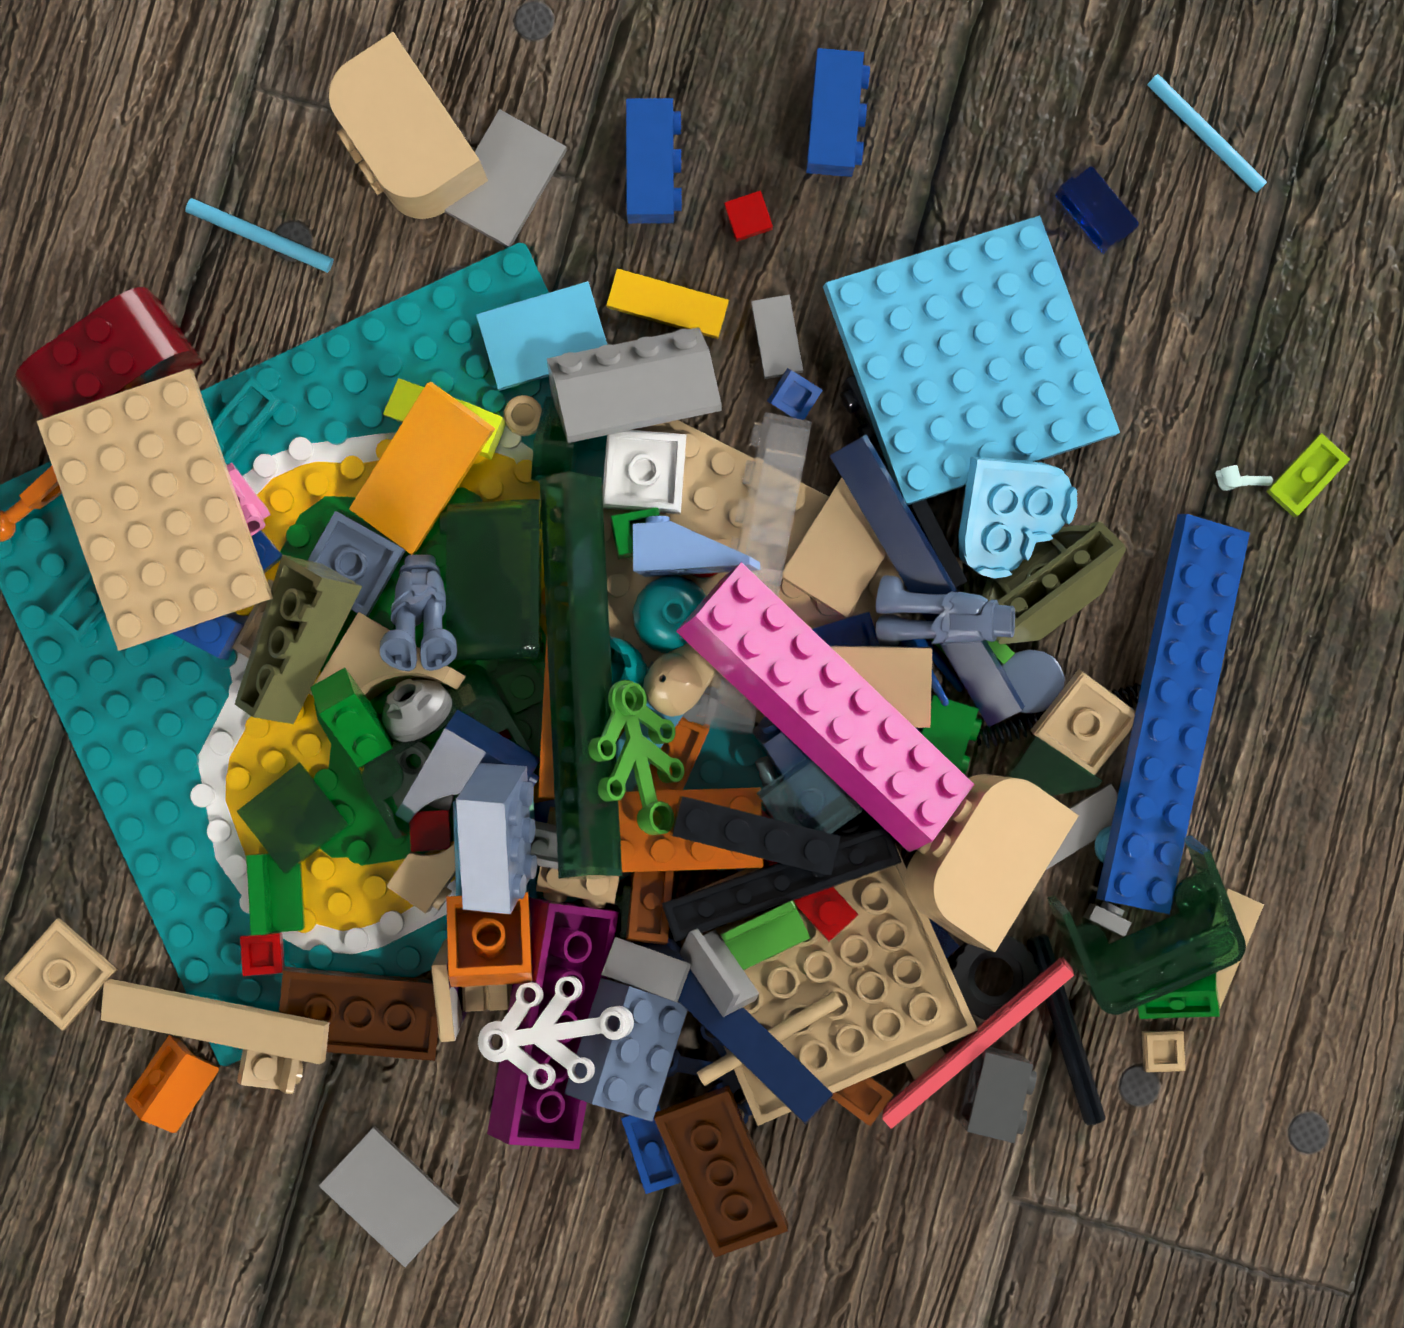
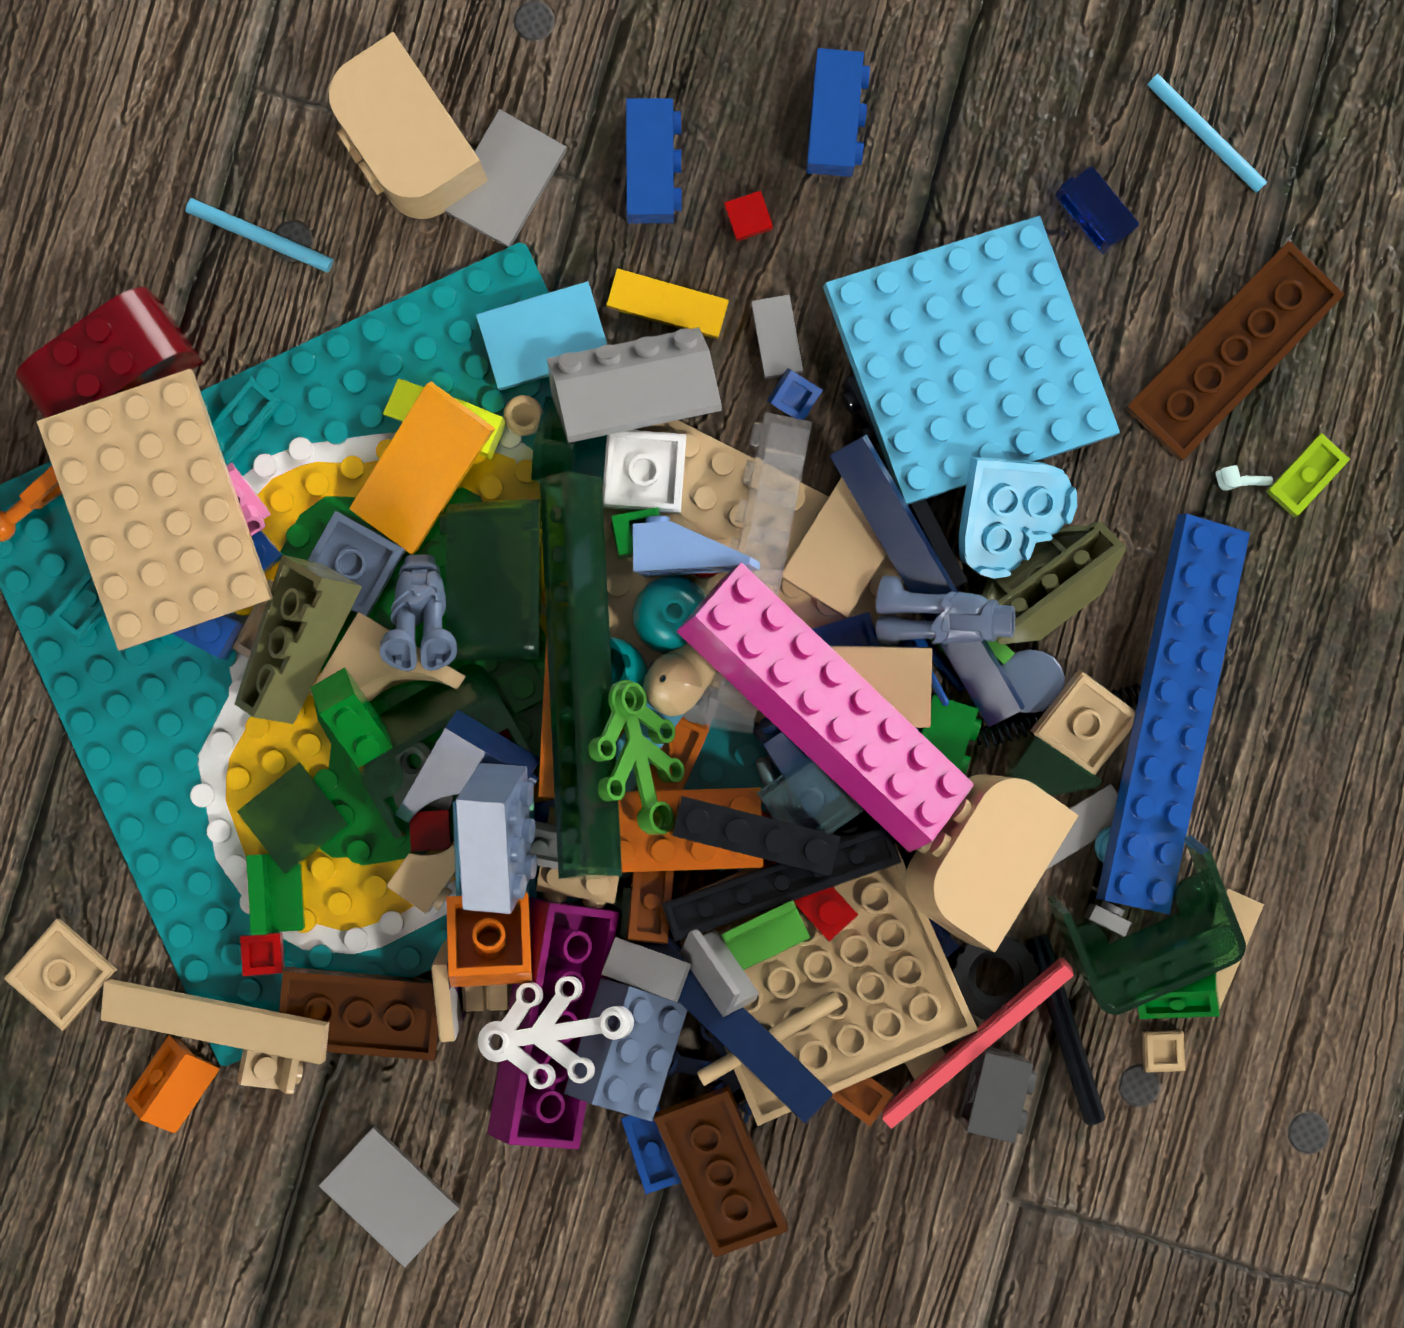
(415, 709): light grey piece -> none
(1234, 351): none -> reddish brown plate

